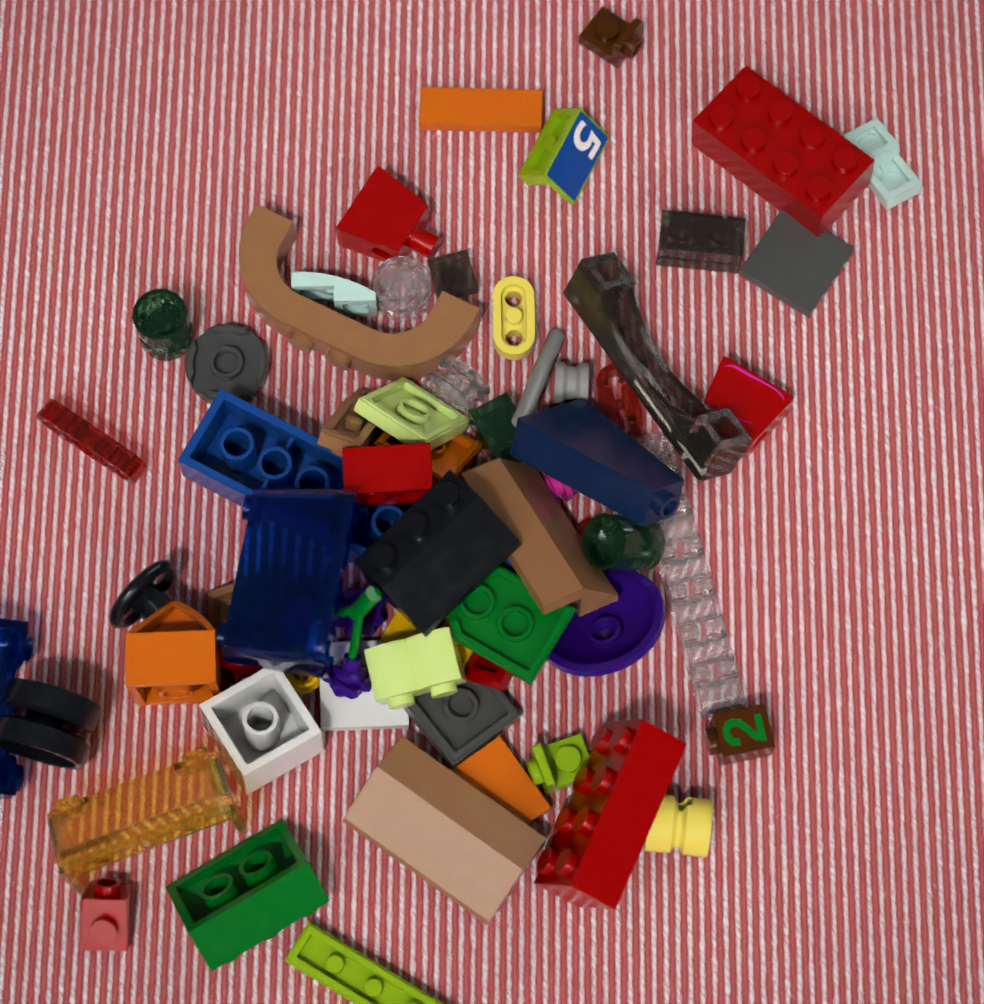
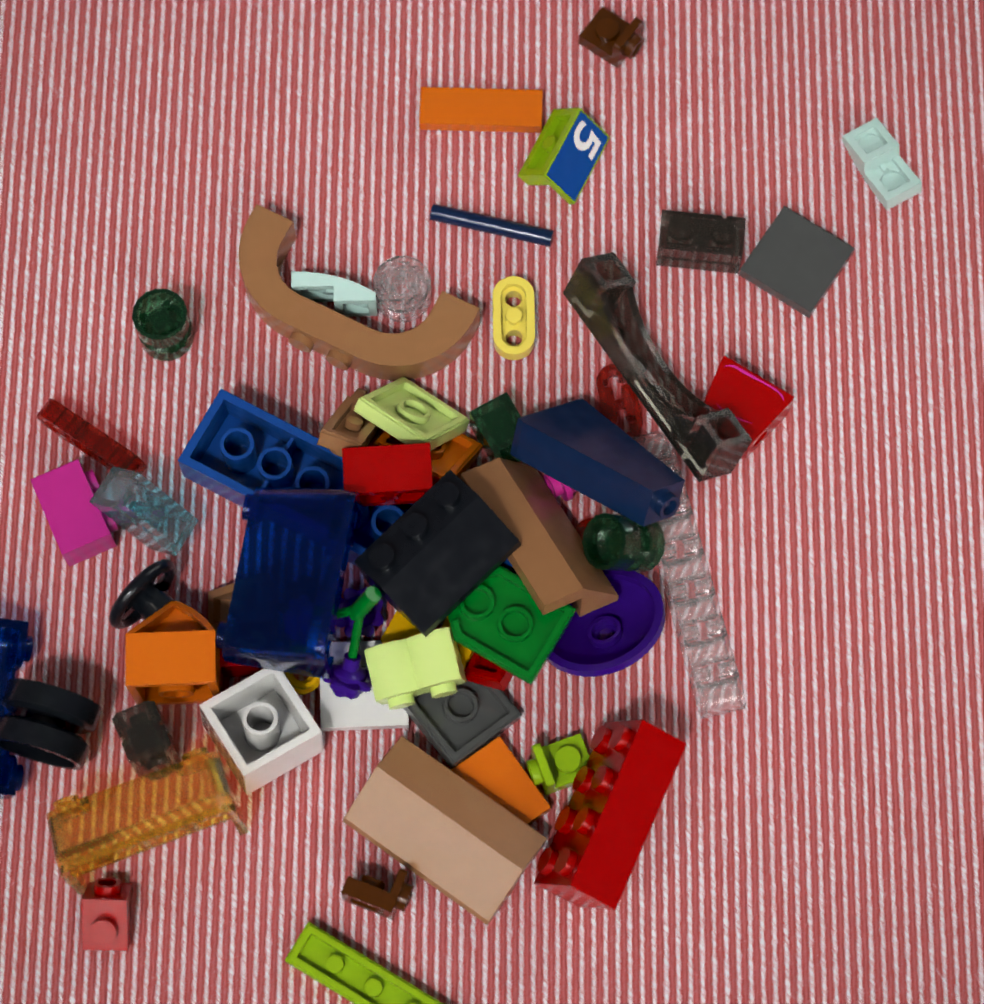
(75, 522): none -> dark pink brick
(144, 510): none -> clear light blue brick
(146, 738): none -> clear smoke brick
(228, 360): dark grey tile -> none
(247, 895): green slope -> none
(370, 894): none -> reddish brown bracket
(387, 221): red torso -> none
(453, 274): clear smoke plate -> none
(457, 384): clear wheel -> none
(491, 225): none -> dark blue bar
(539, 375): light grey bar -> none
(571, 382): light grey wheel -> none
(681, 826): light yellow wheel -> none
(740, 735): reddish brown brick -> none
(781, 151): red brick -> none

